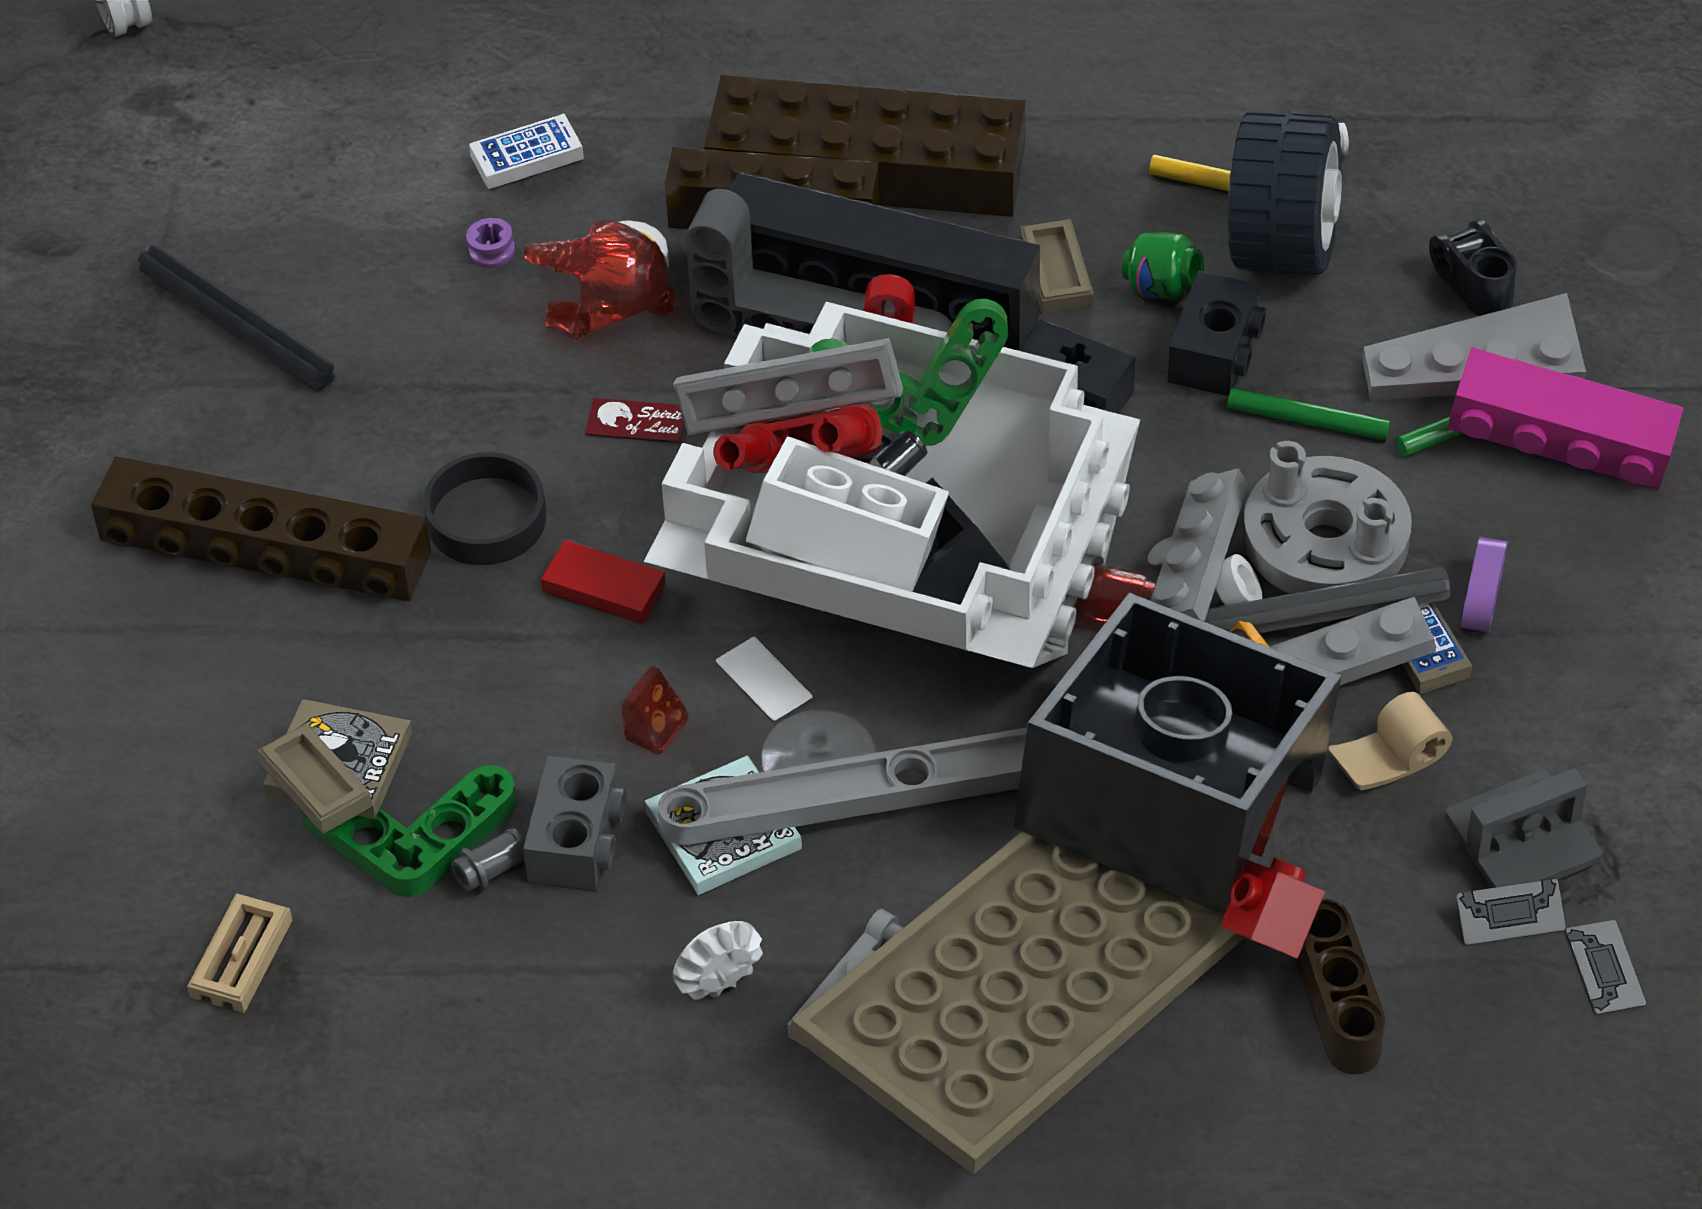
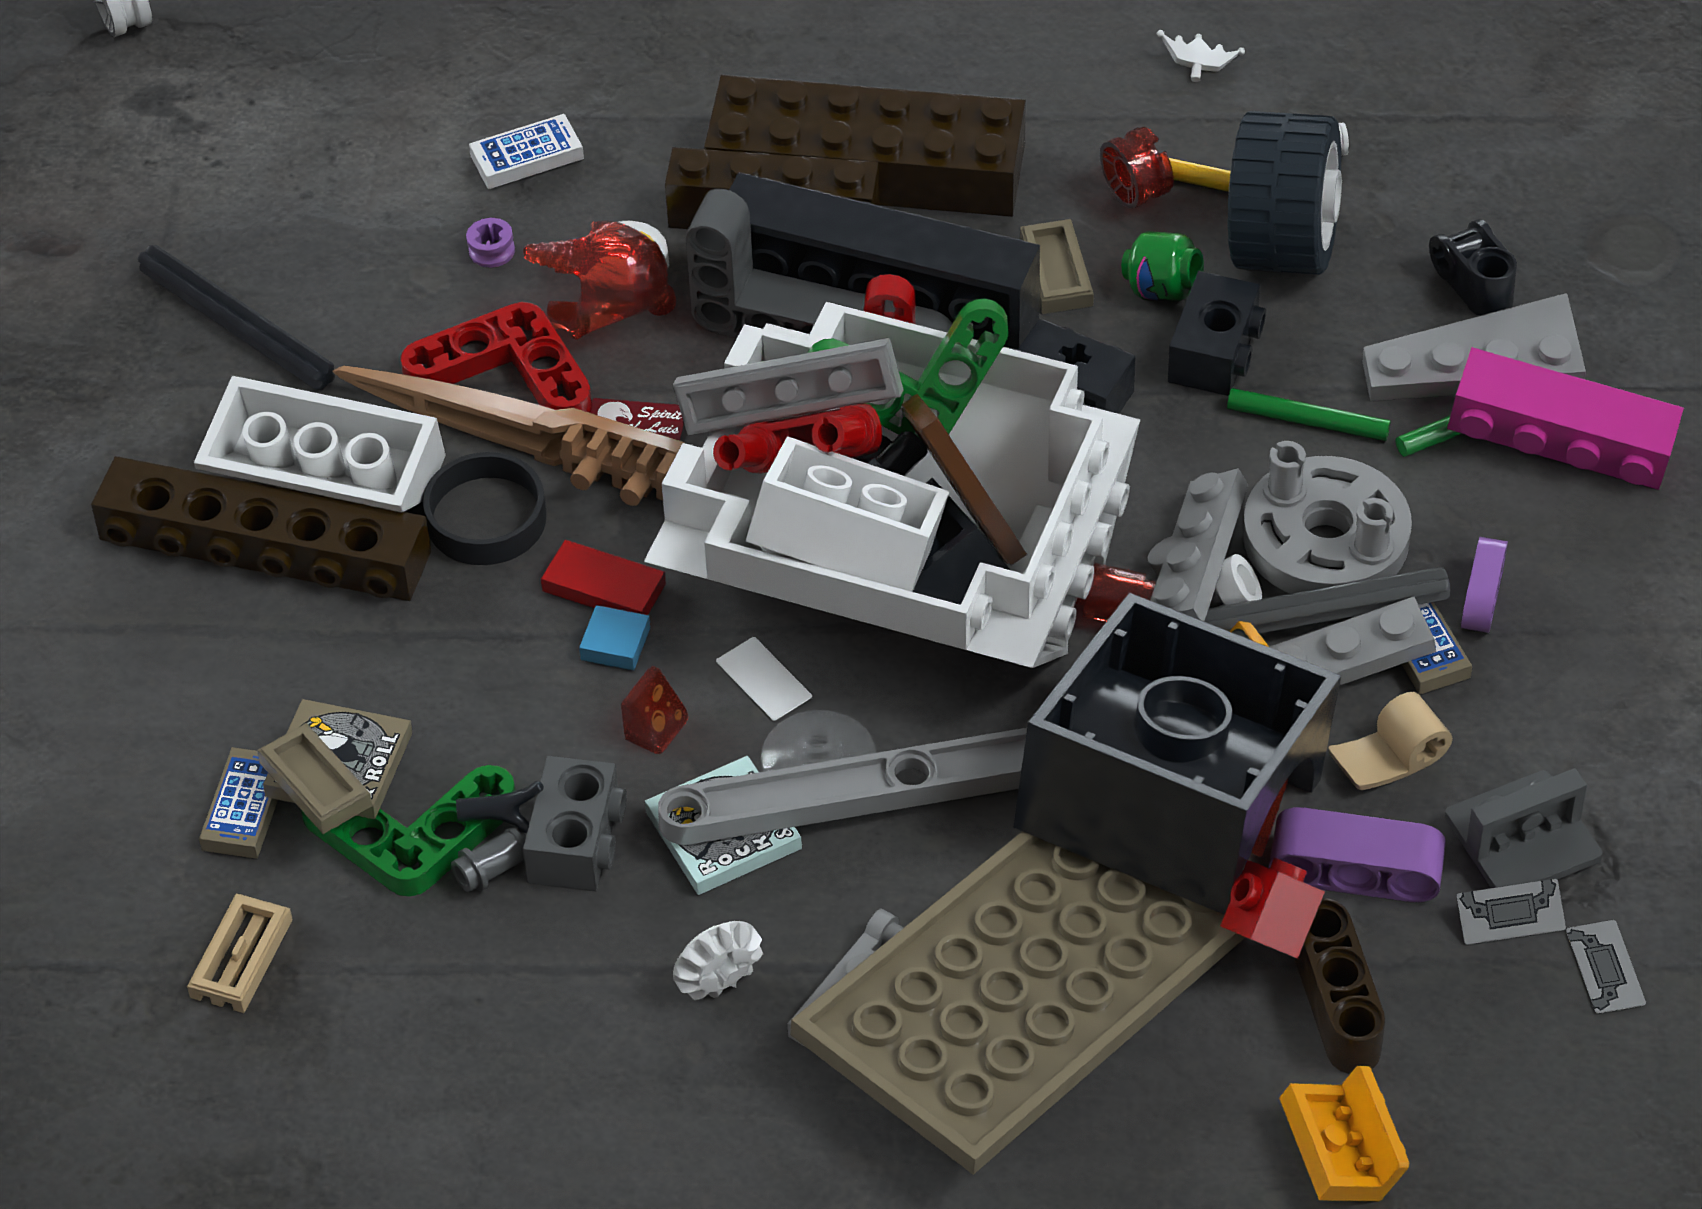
(239, 808): none -> tile
(322, 445): none -> white slope
(498, 807): none -> black bar
(505, 344): none -> red beam
(568, 436): none -> medium nougat piece
(614, 637): none -> dark azure tile
(962, 479): none -> reddish brown tile
(1136, 167): none -> clear red wheel
(1198, 54): none -> white piece
(1346, 1137): none -> light orange bracket
(1361, 853): none -> medium lavender beam

